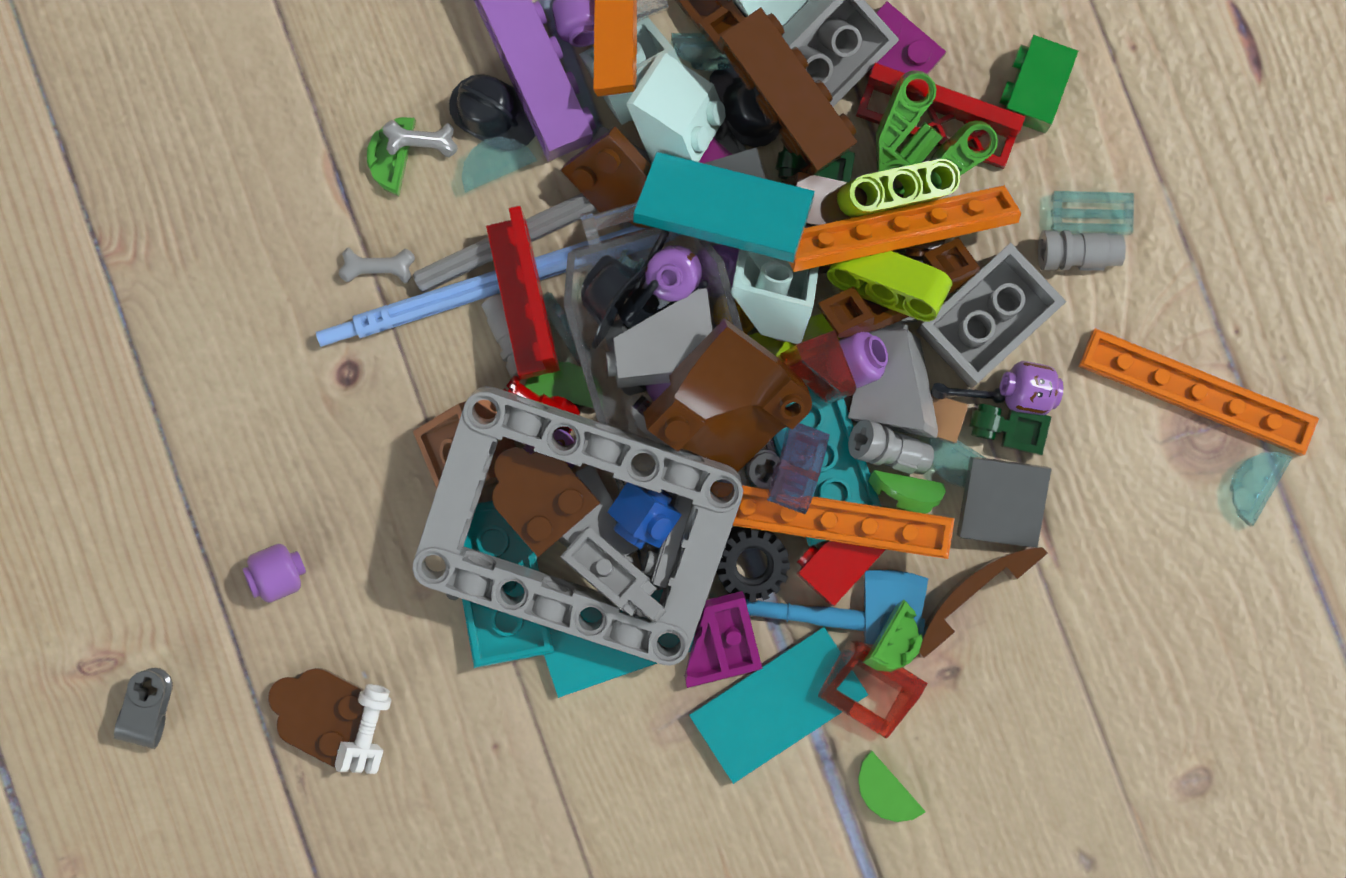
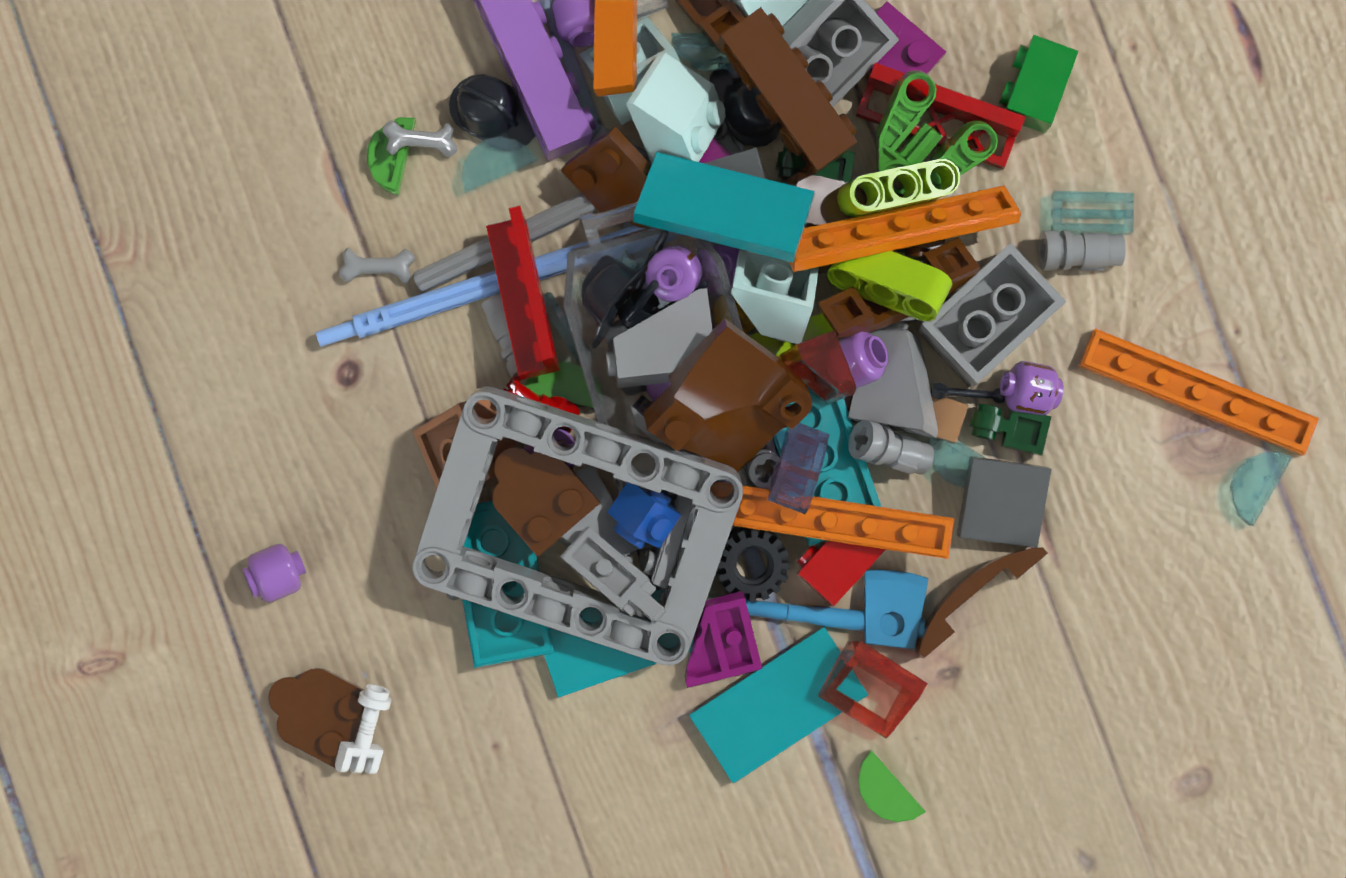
(144, 716): dark grey piece -> none
(897, 641): bright green tile -> none
(910, 492): bright green tile -> none

